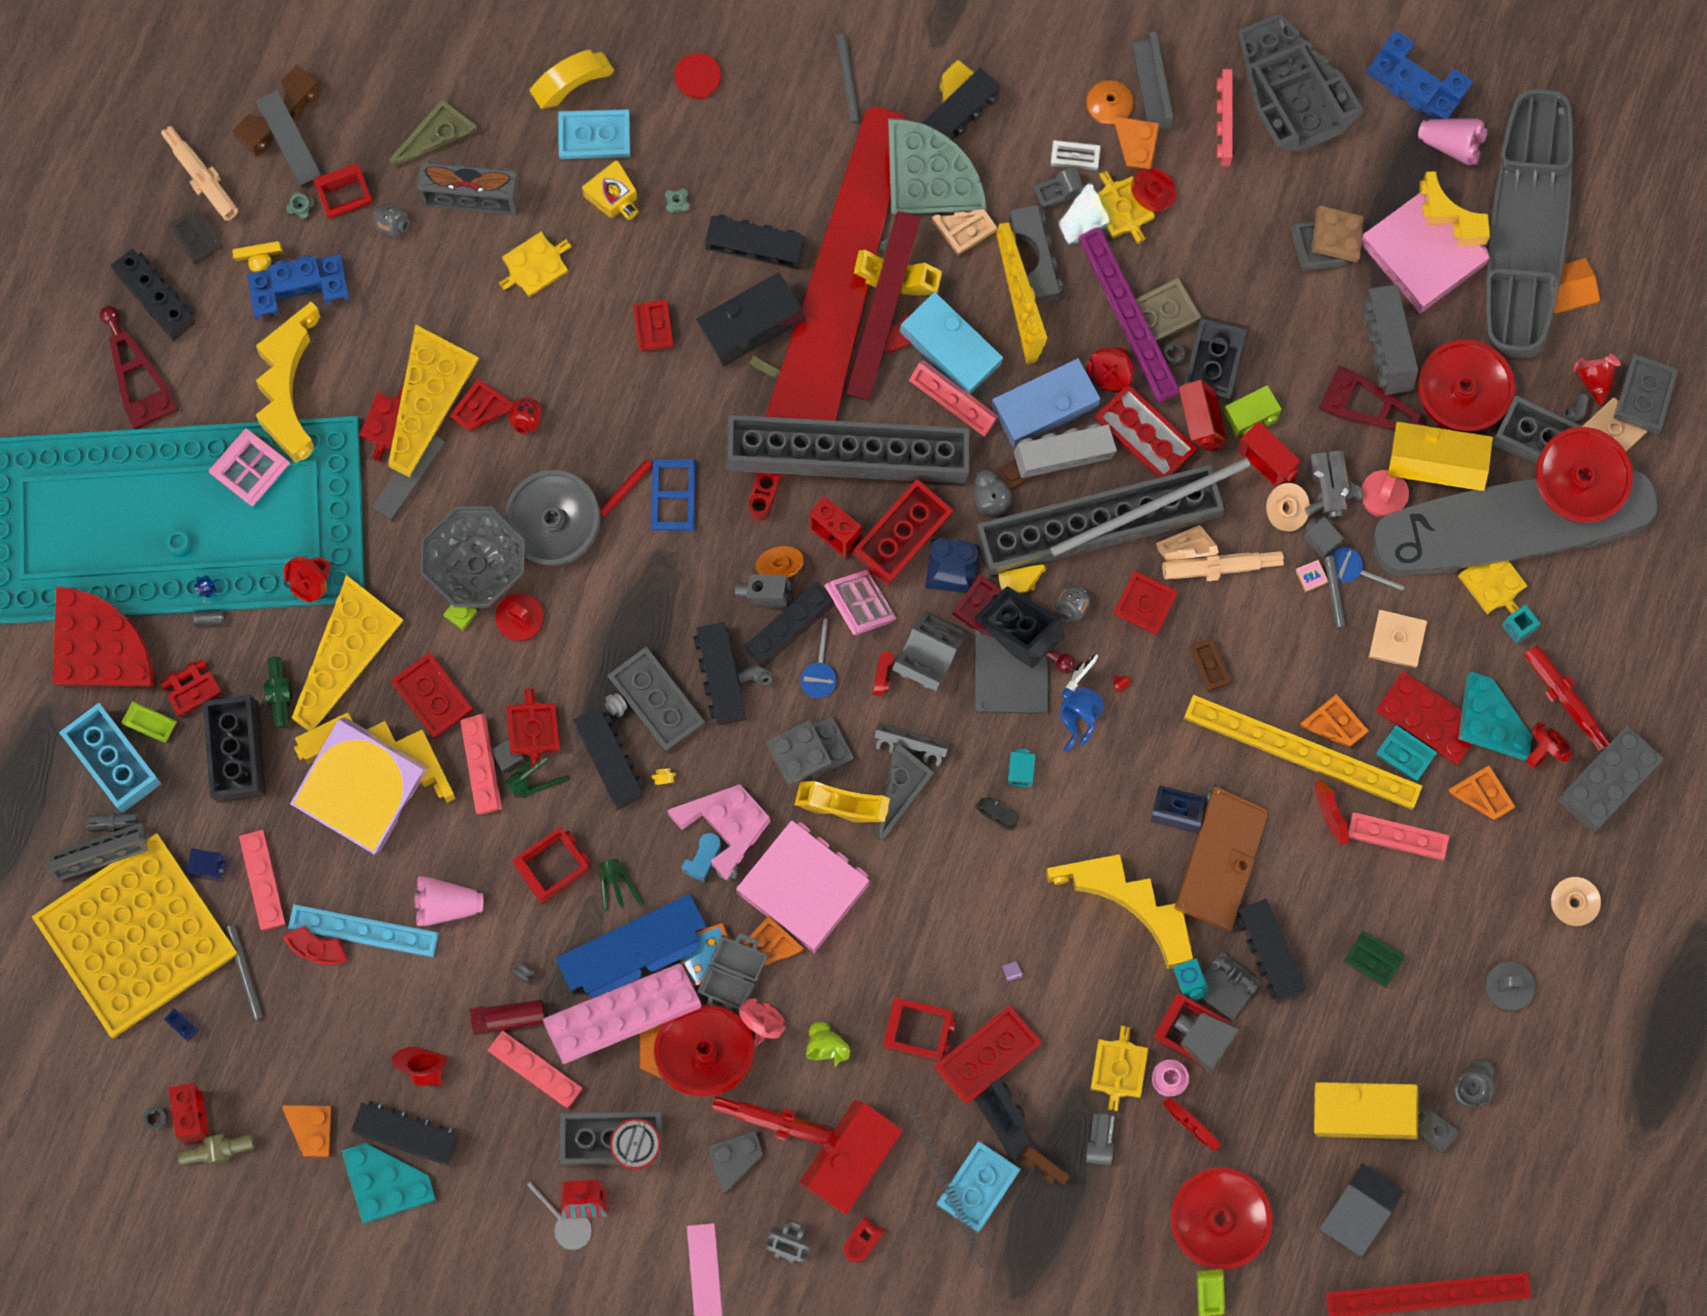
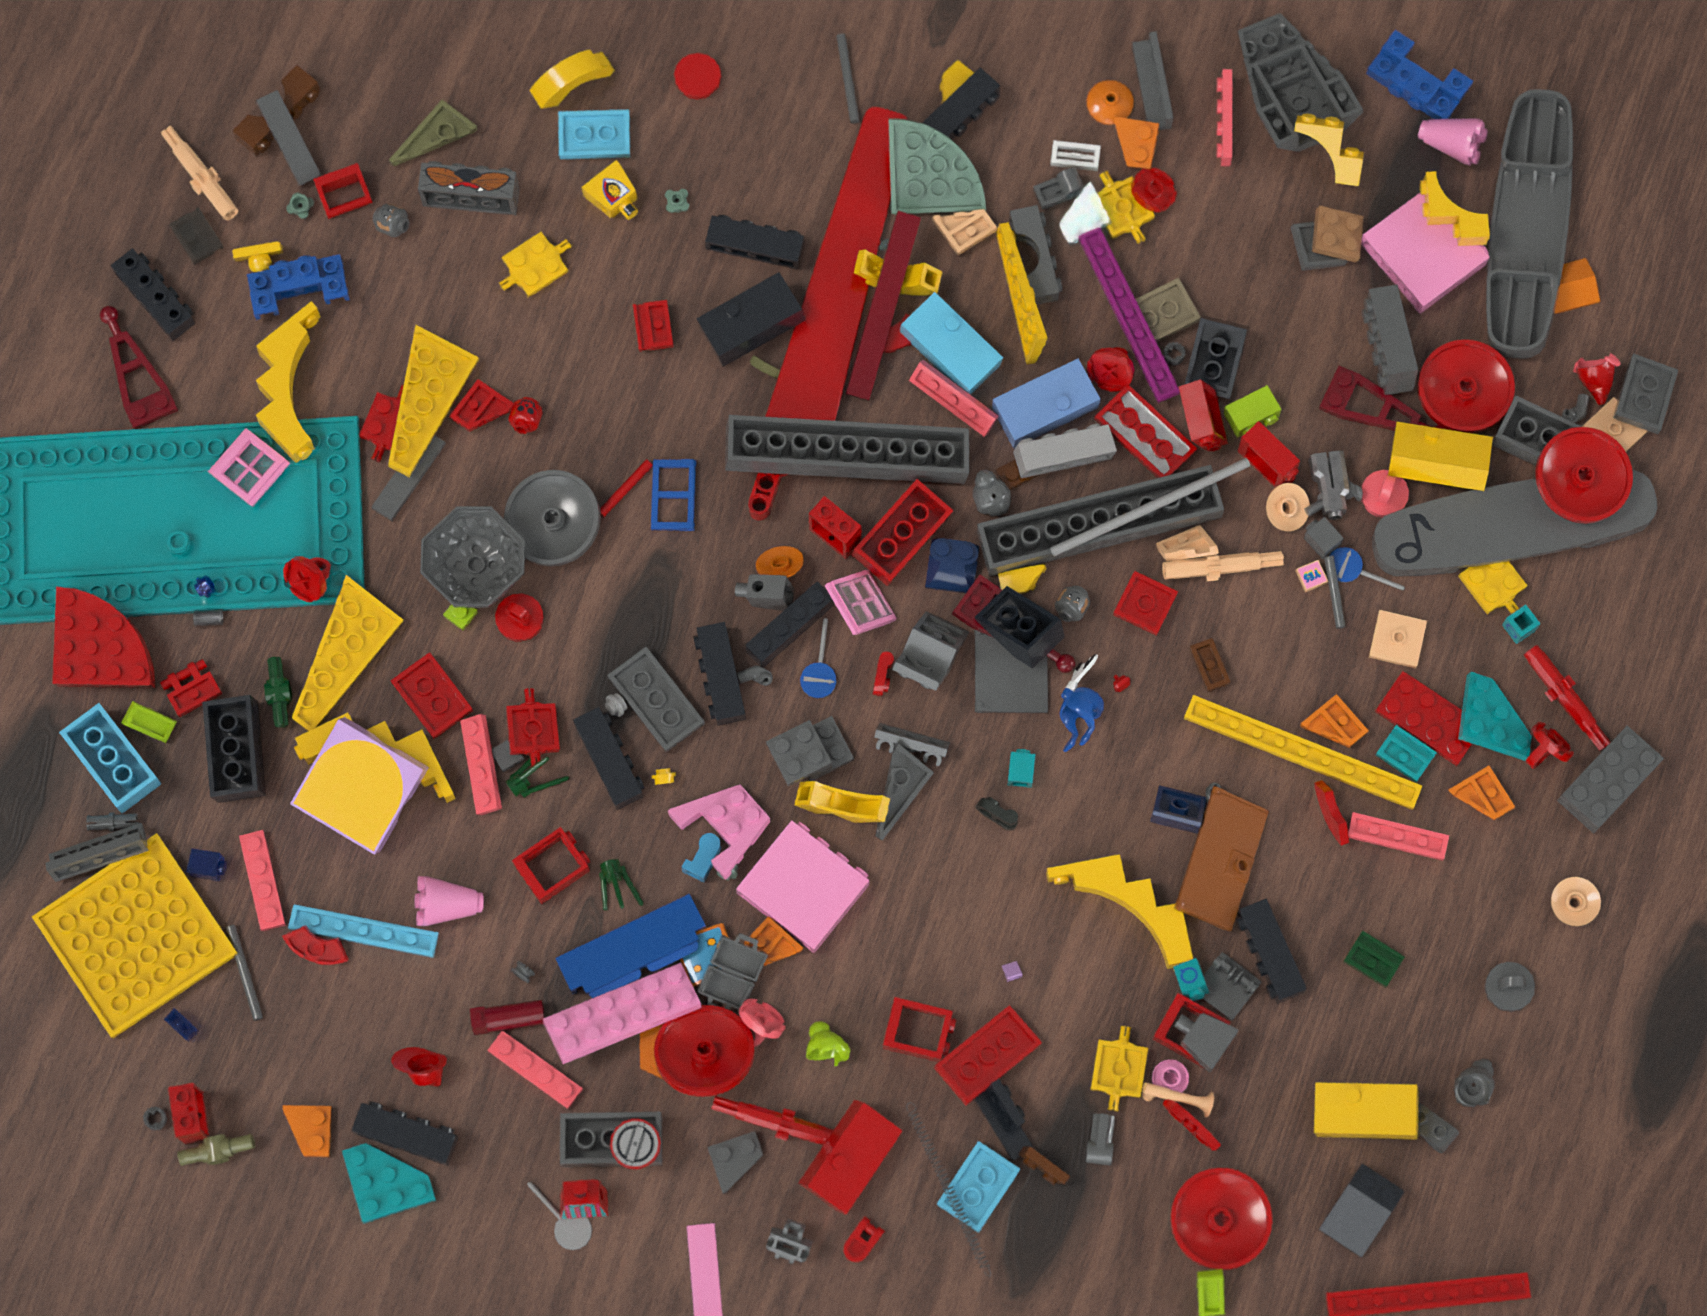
(1204, 1103): none -> light nougat piece
(1329, 134): none -> yellow arch

